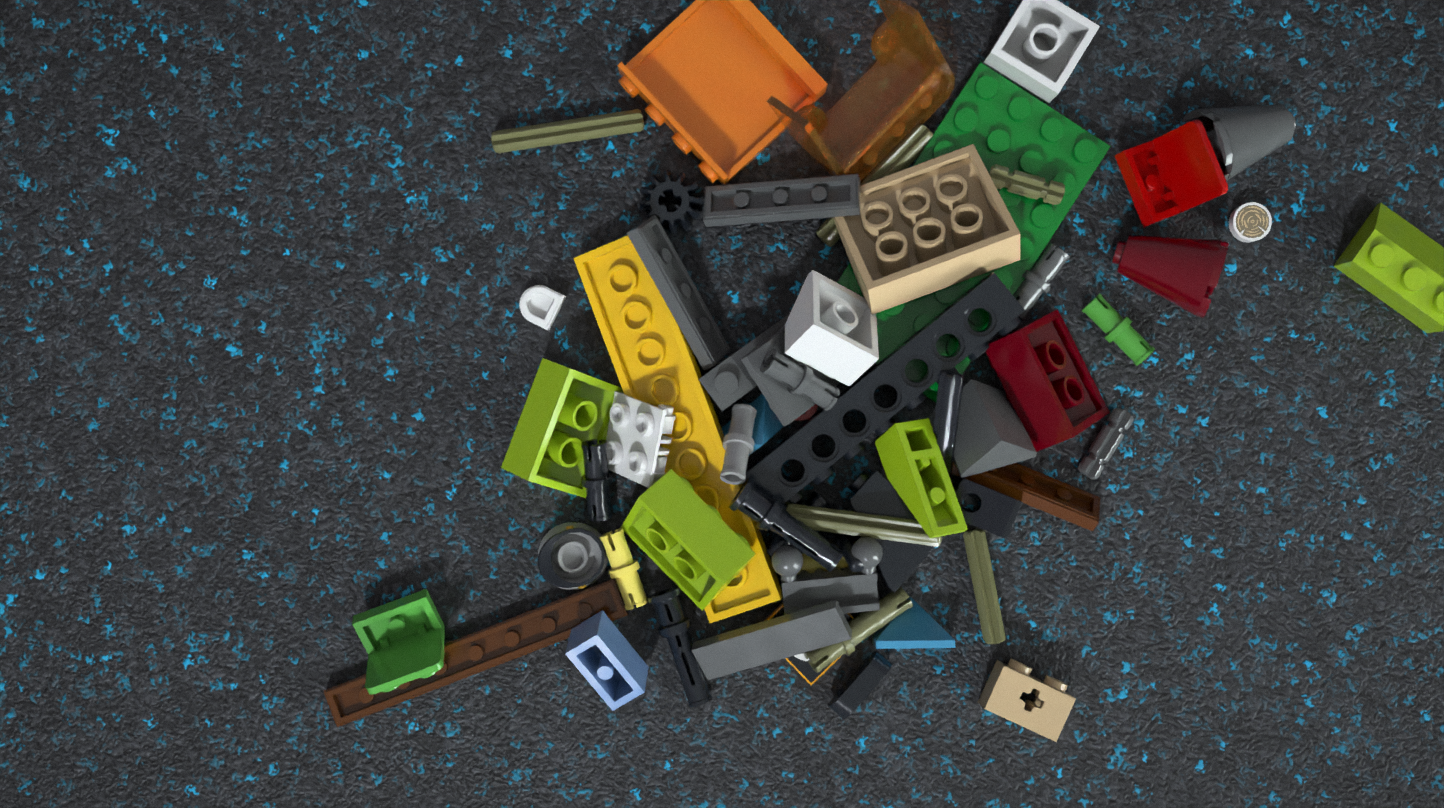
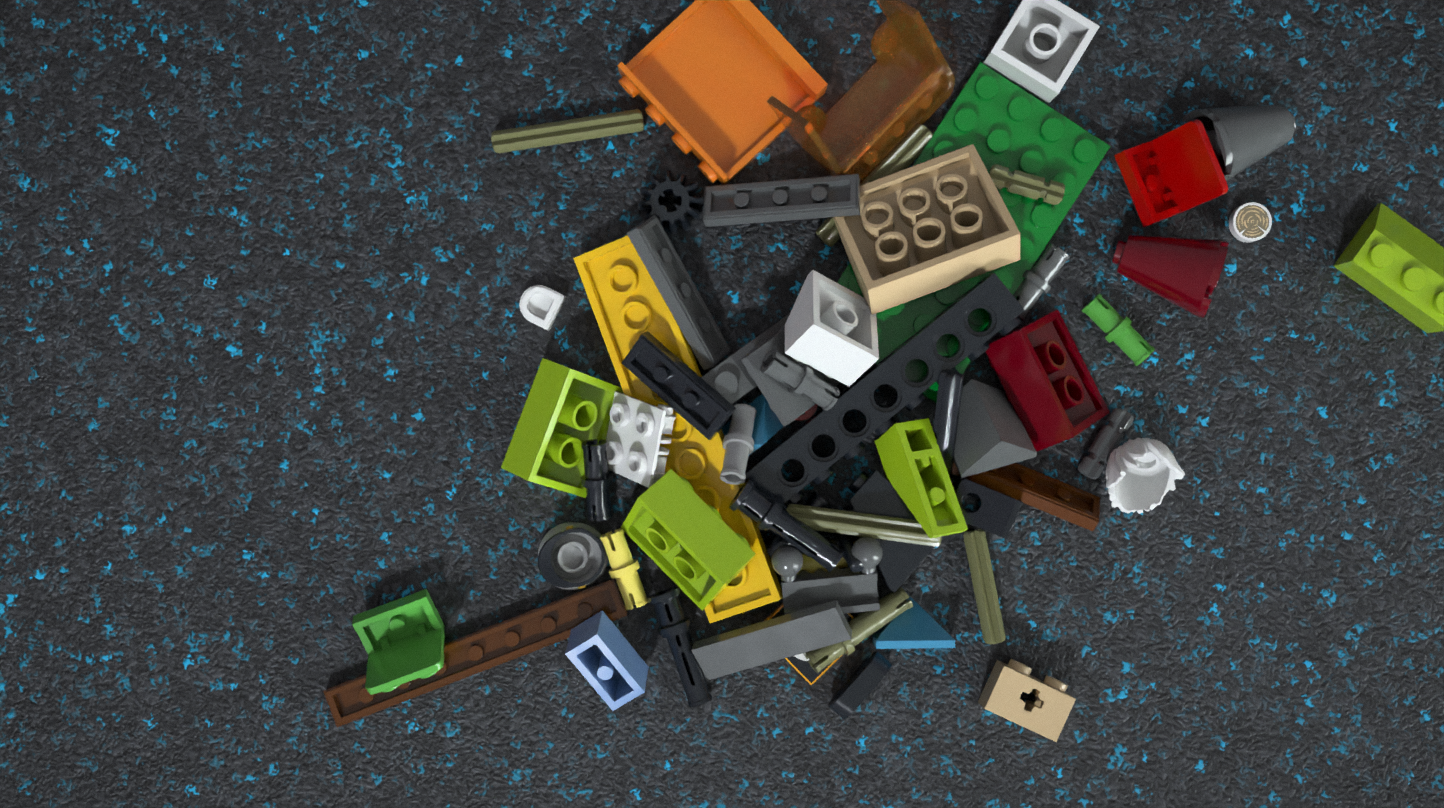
(678, 385): none -> black tile
(1141, 474): none -> white hair

